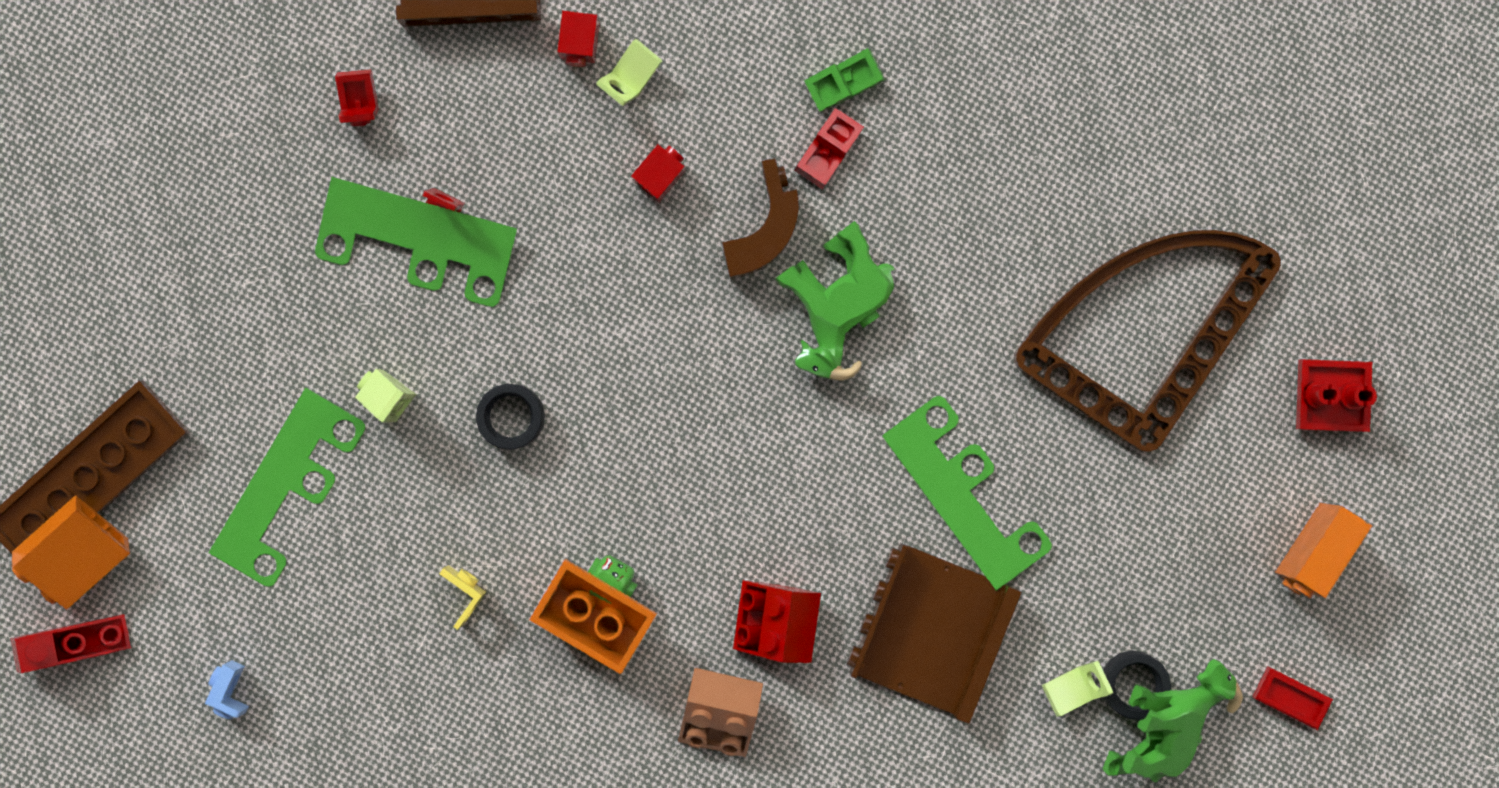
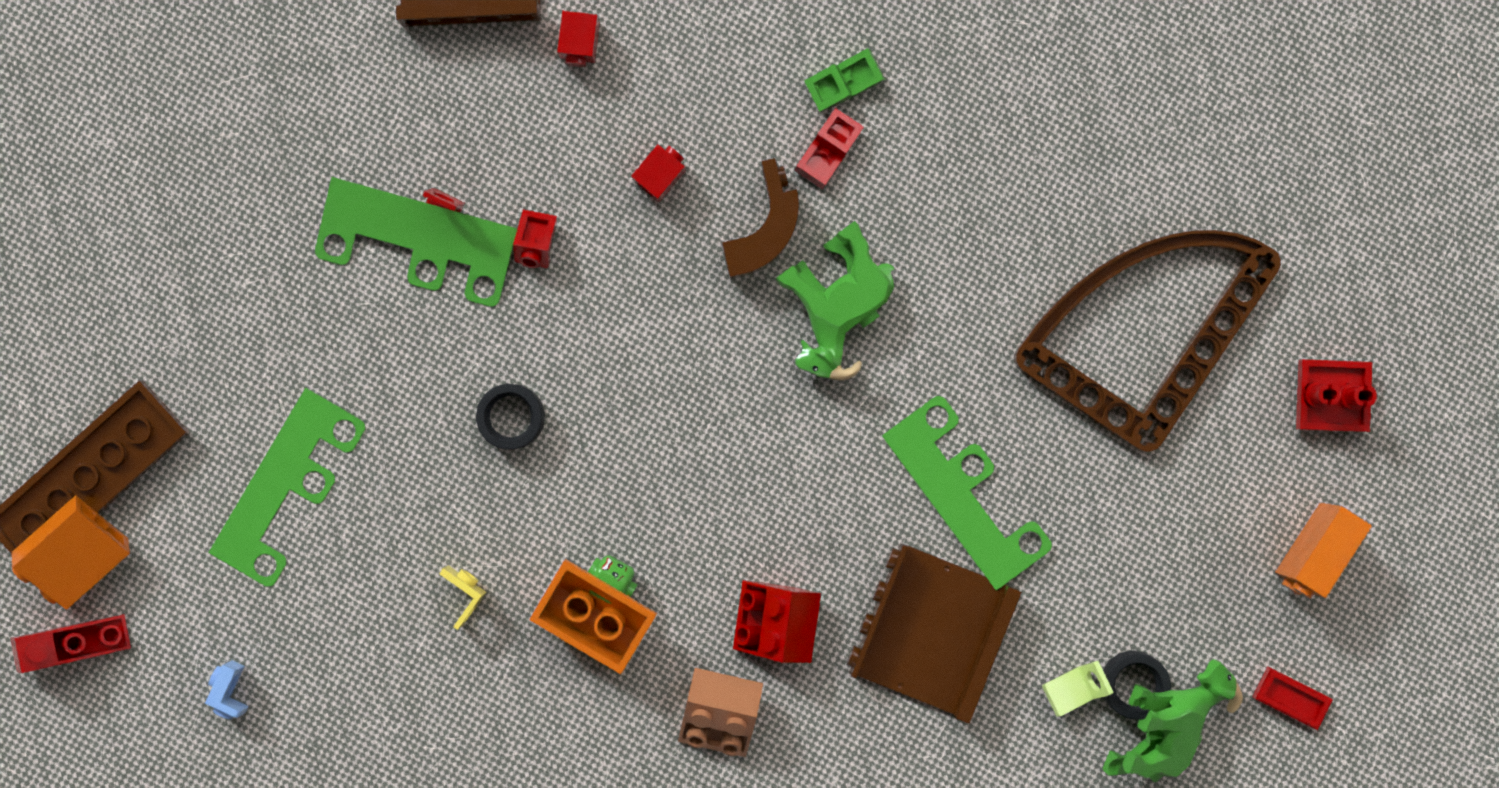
(357, 97): red bracket -> none
(384, 395): yellowish green slope -> none
(534, 239): none -> red bracket
(631, 73): yellowish green bracket -> none

